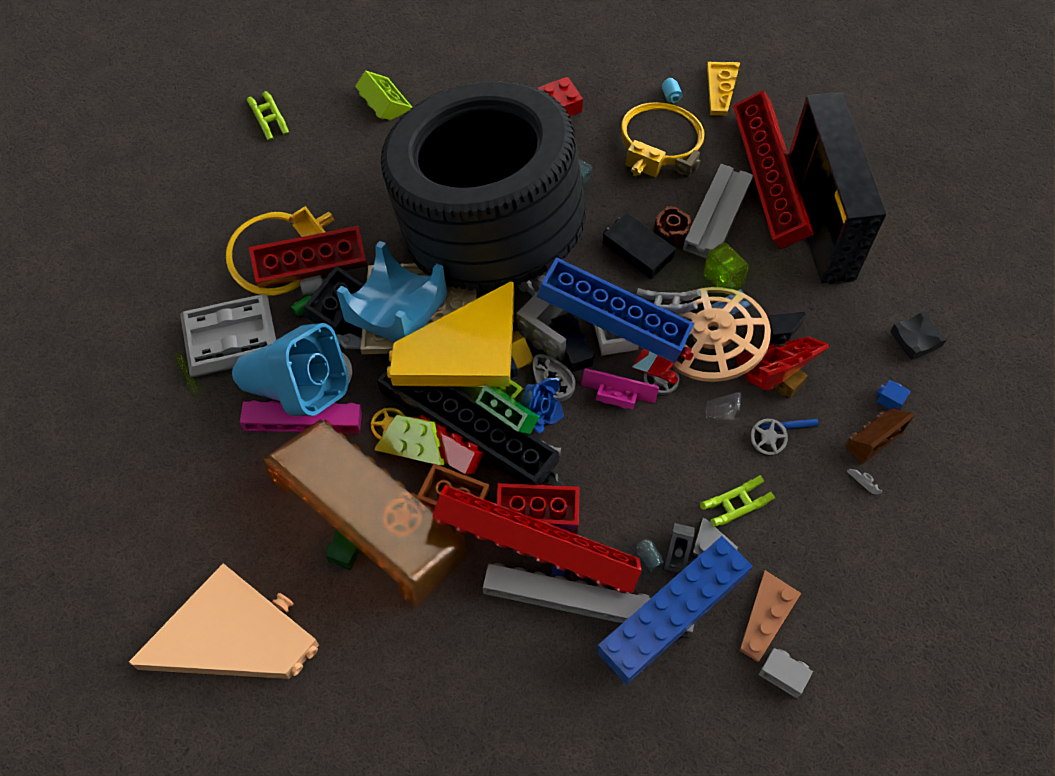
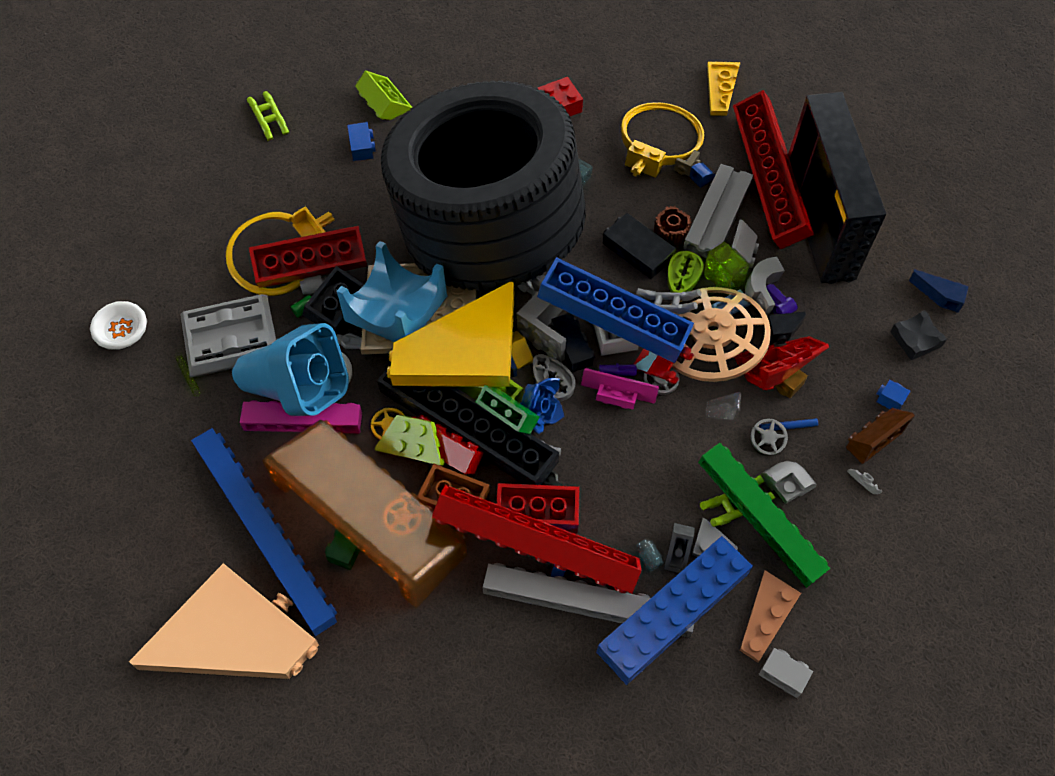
(118, 325): none -> white piece
(265, 533): none -> blue brick
(360, 141): none -> blue brick
(619, 370): none -> dark purple axle
(671, 90): medium azure brick -> none
(676, 268): none -> lime piece
(701, 174): none -> blue brick
(745, 243): none -> light grey slope
(764, 272): none -> light grey arch
(764, 515): none -> green brick
(782, 304): none -> dark purple piece
(788, 480): none -> light grey brick
(942, 291): none -> dark blue slope

